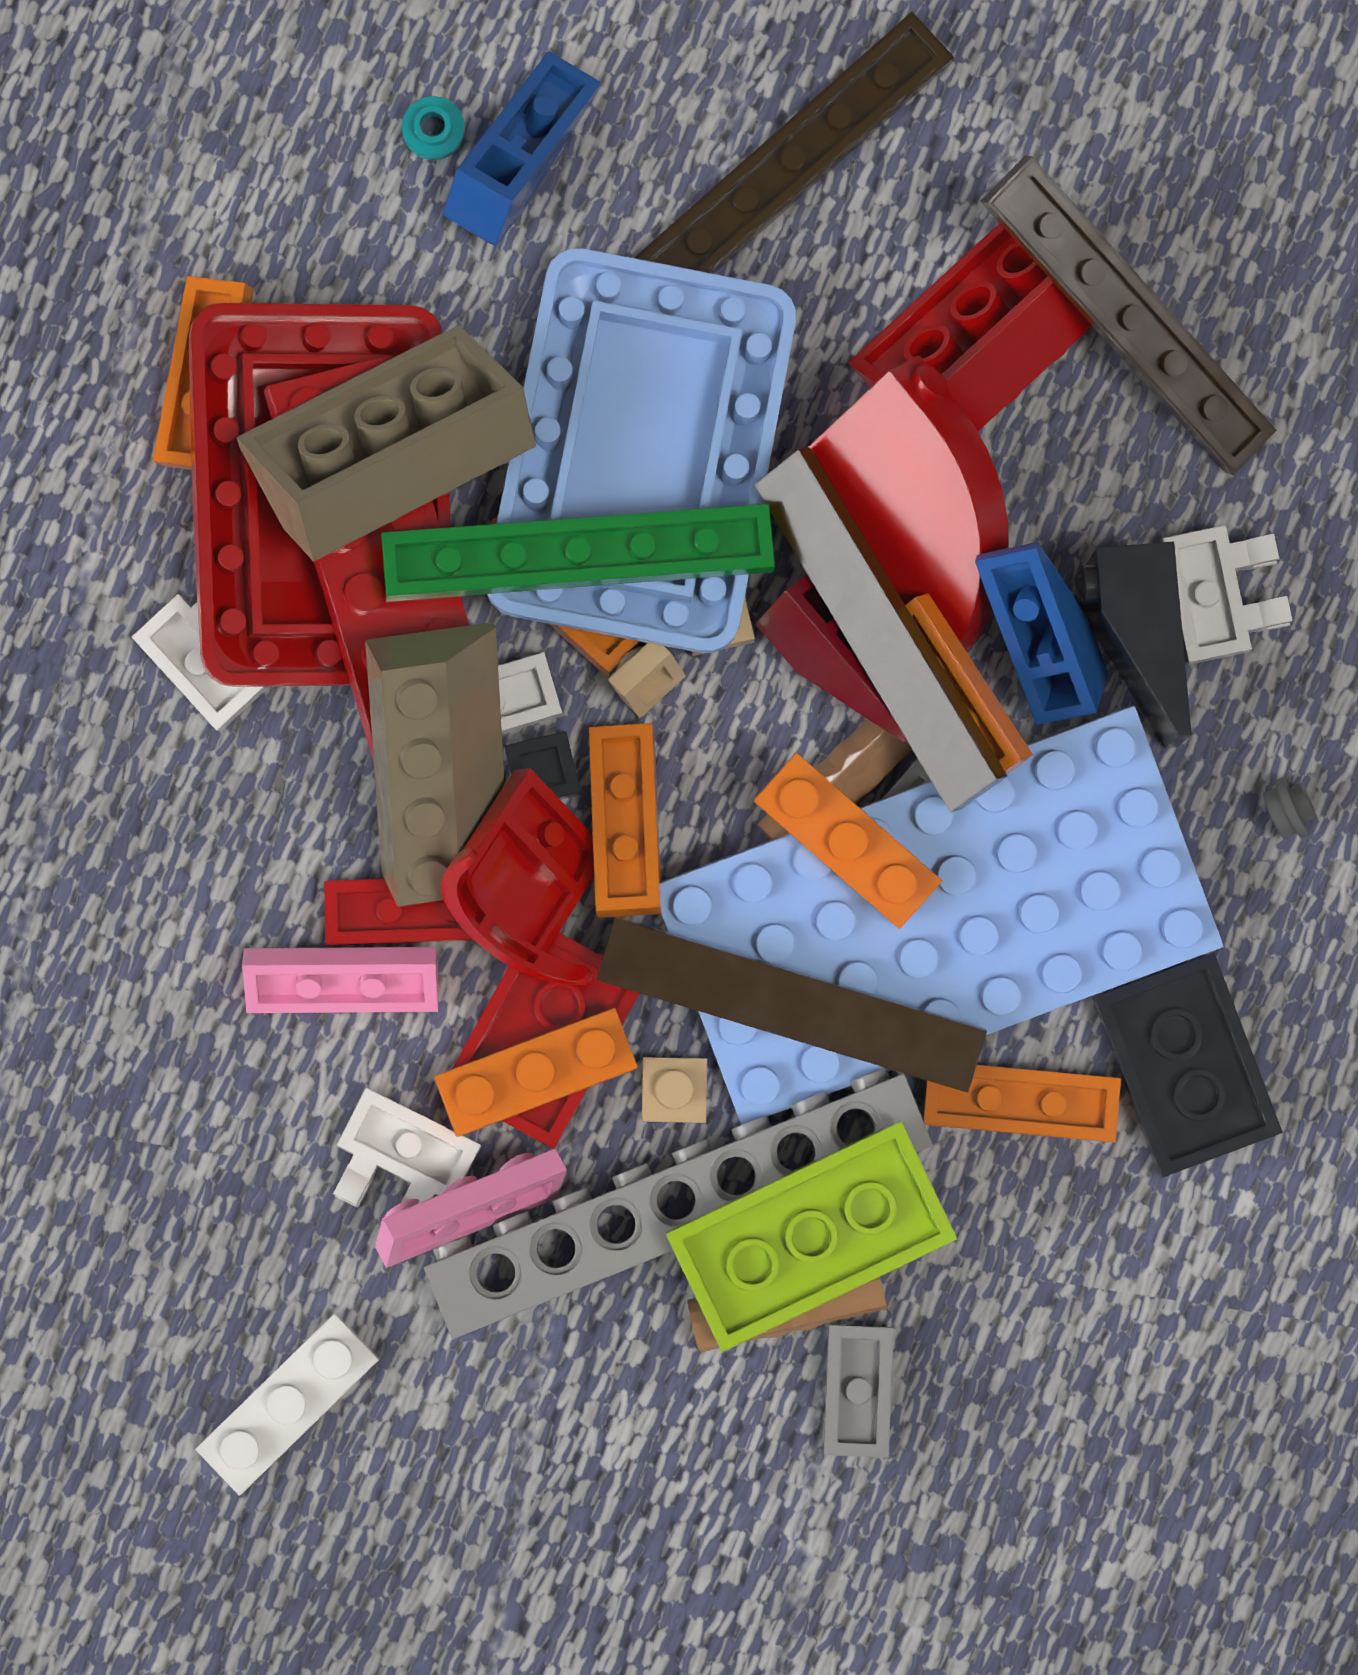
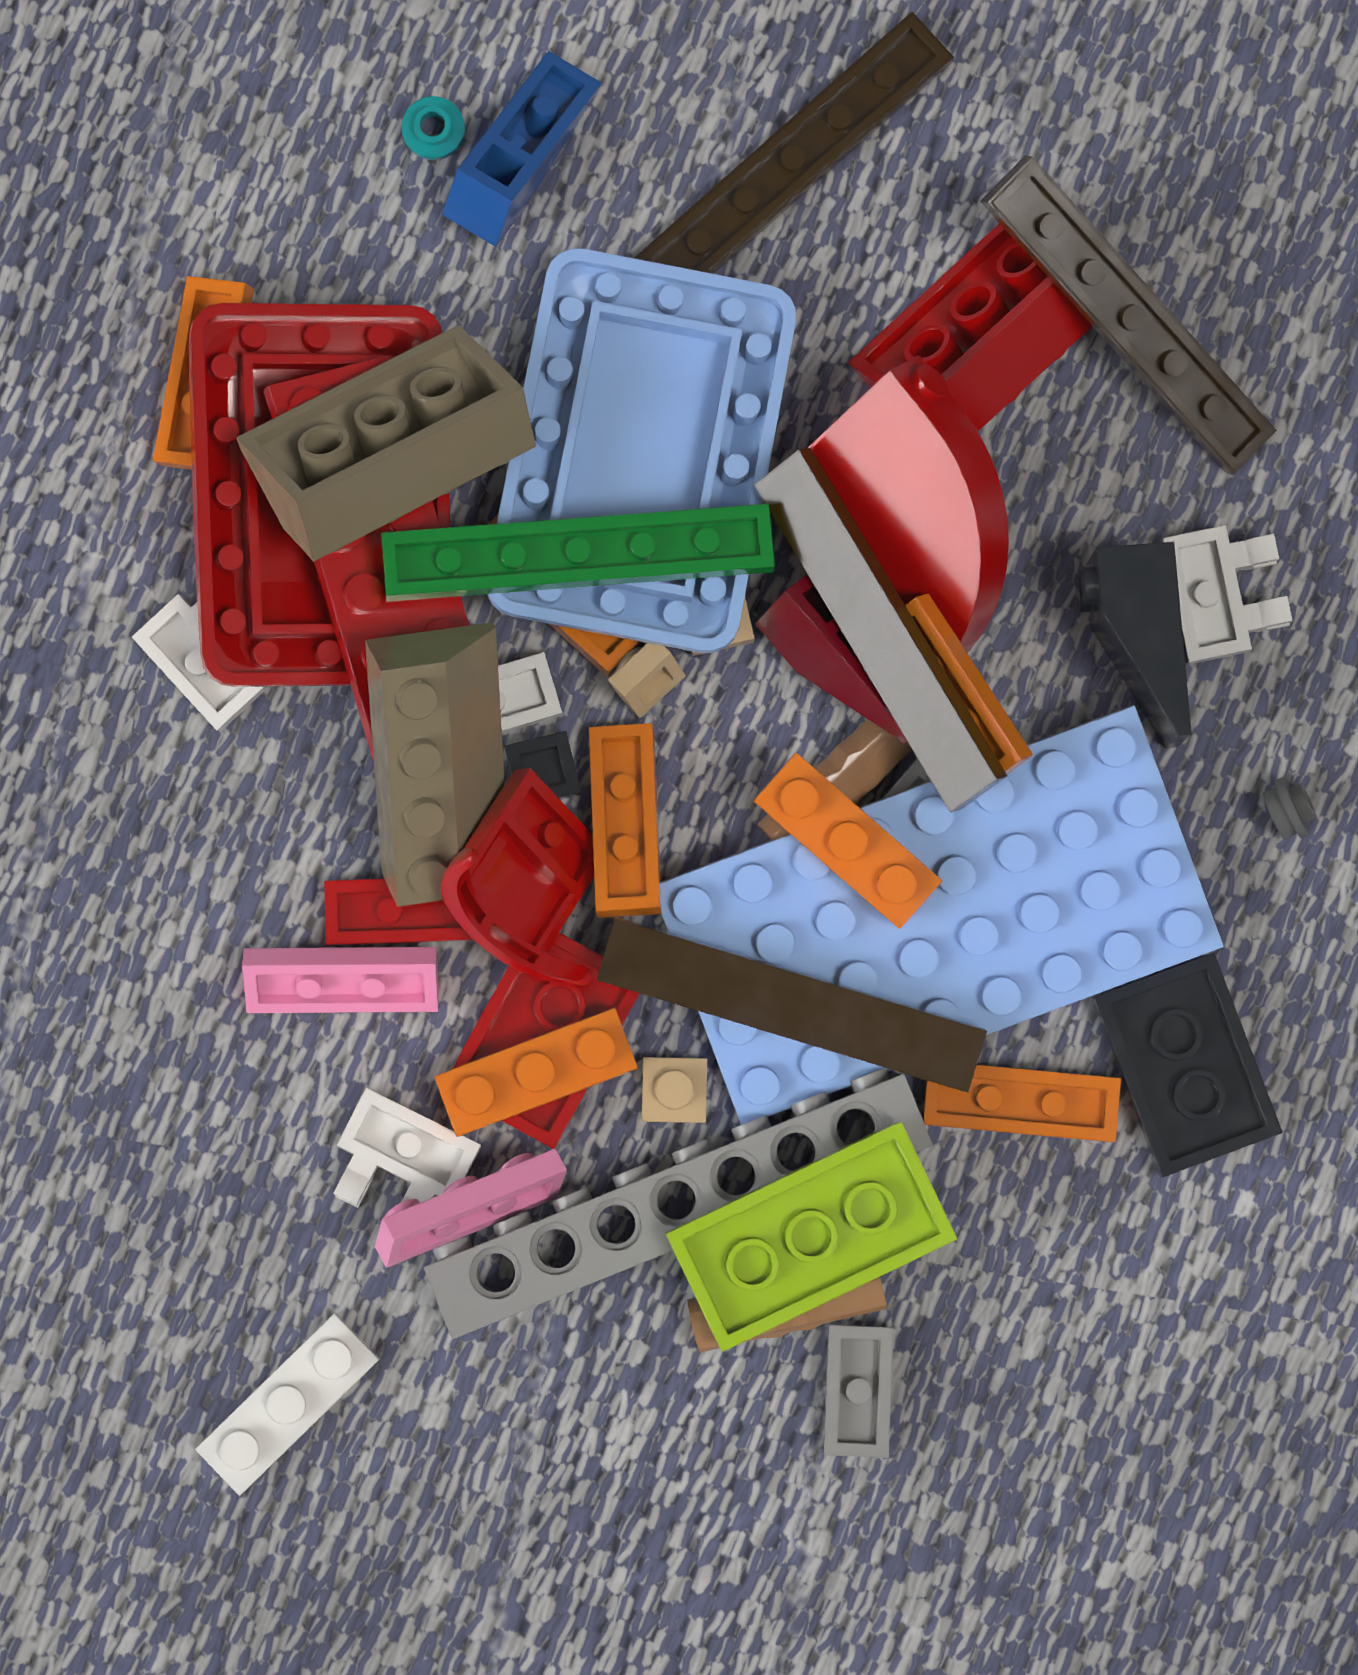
(1044, 633): blue slope -> none

